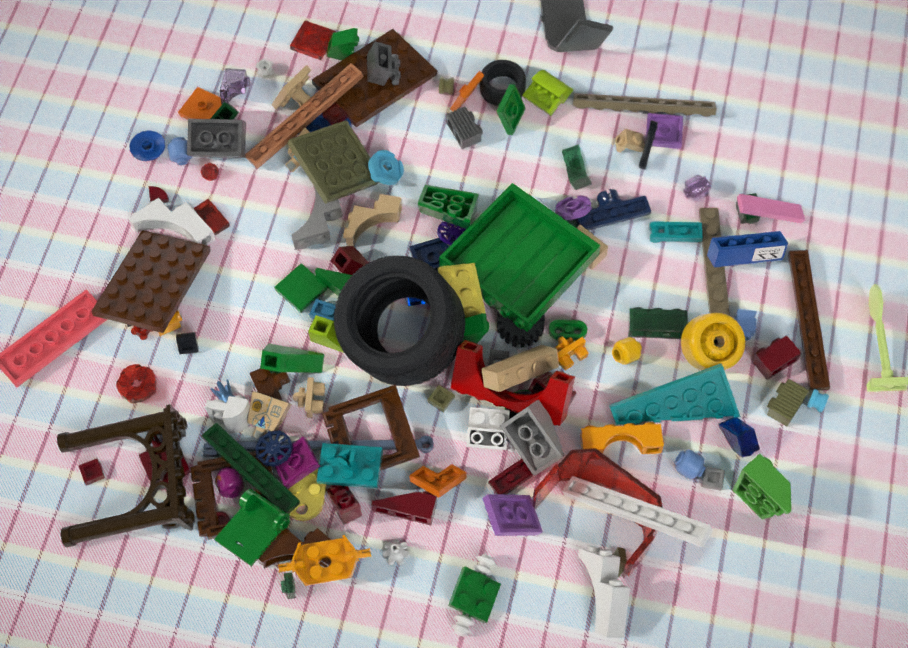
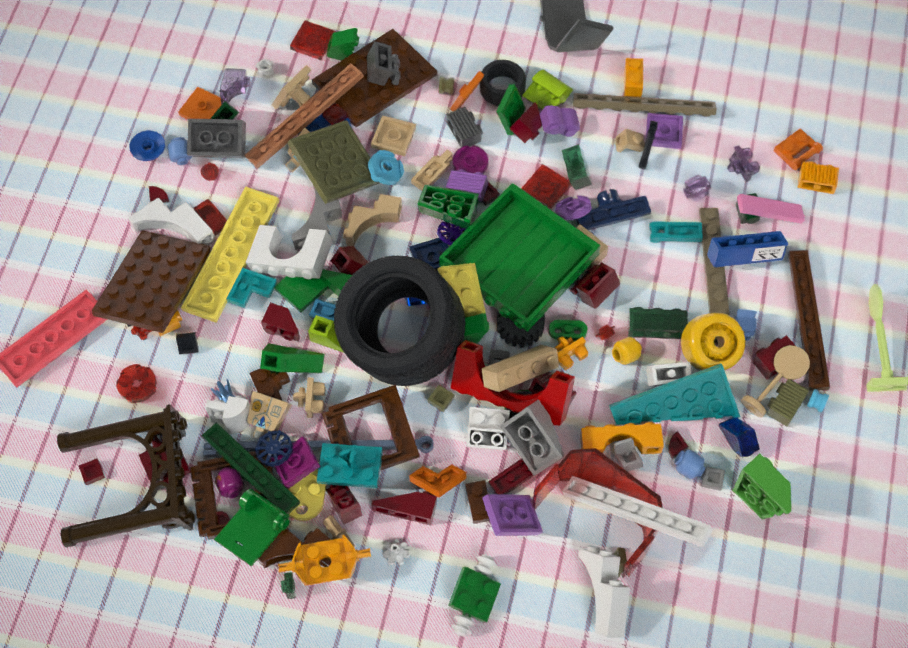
(229, 254): none -> light yellow plate
(248, 283): none -> teal plate
(280, 322): none -> dark red slope
(305, 264): none -> white arch
(335, 529): none -> tan axle
(393, 135): none -> tan plate
(432, 170): none -> tan hinge
(468, 182): none -> medium lavender brick
(470, 159): none -> magenta tile
(475, 493): none -> reddish brown plate
(490, 195): none -> dark red tile
(528, 124): none -> dark red slope
(546, 186): none -> clear red tile
(559, 120): none -> medium lavender brick
(596, 285): none -> dark red brick
(606, 332): none -> clear red plate
(627, 455): none -> light grey bracket
(633, 77): none -> light orange brick
(667, 373): none -> white brick
(676, 445): none -> dark red tile
(740, 164): none -> clear purple hips
(790, 364): none -> tan piece
(795, 144): none -> orange plate
(818, 177): none -> light orange brick

